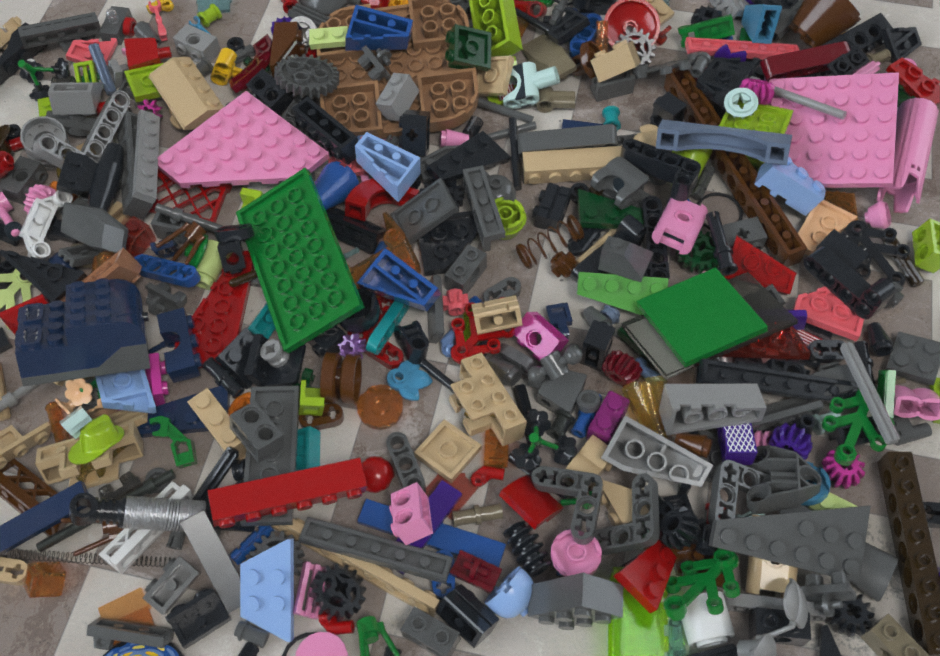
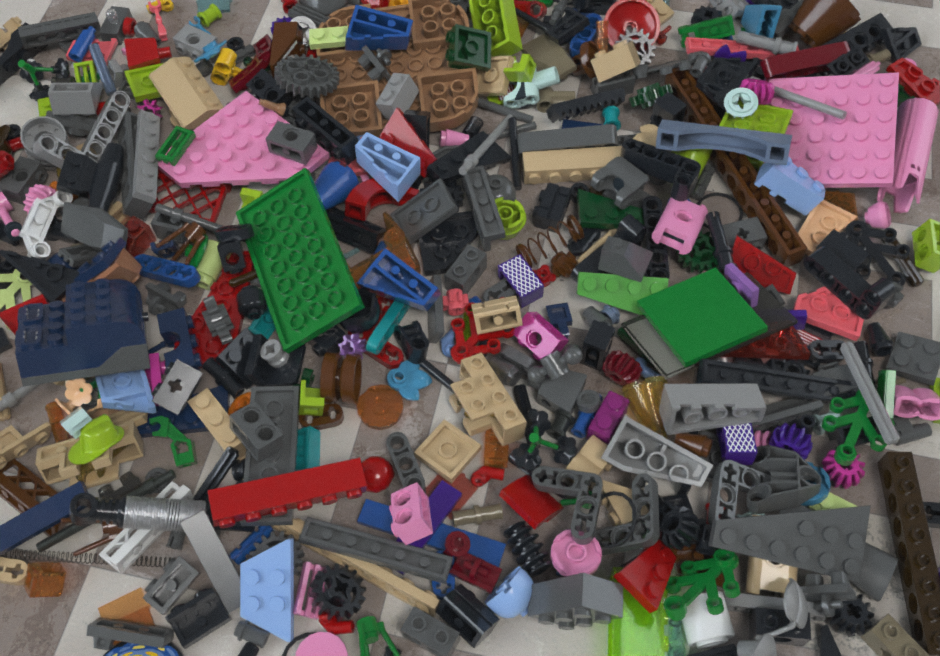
(81, 45): none -> blue cylinder
(101, 260): none -> dark blue plate
(178, 146): none -> green tile
(178, 400): none -> brick
(210, 50): none -> dark azure plate
(217, 319): none -> dark grey gear
(251, 302): none -> black head
(281, 108): none -> medium nougat piece
(291, 142): none -> dark grey brick
(402, 134): none -> wing
(456, 544): none -> dark red plate
(473, 159): none -> light grey bar
(521, 71): none -> lime panel
(522, 280): none -> dark purple panel
(549, 277): none -> red plate
(585, 104): none -> black gear
(633, 523): none -> black piece
(648, 94): none -> dark green gear
(742, 284): none -> medium lavender plate
(775, 45): none -> light grey pin

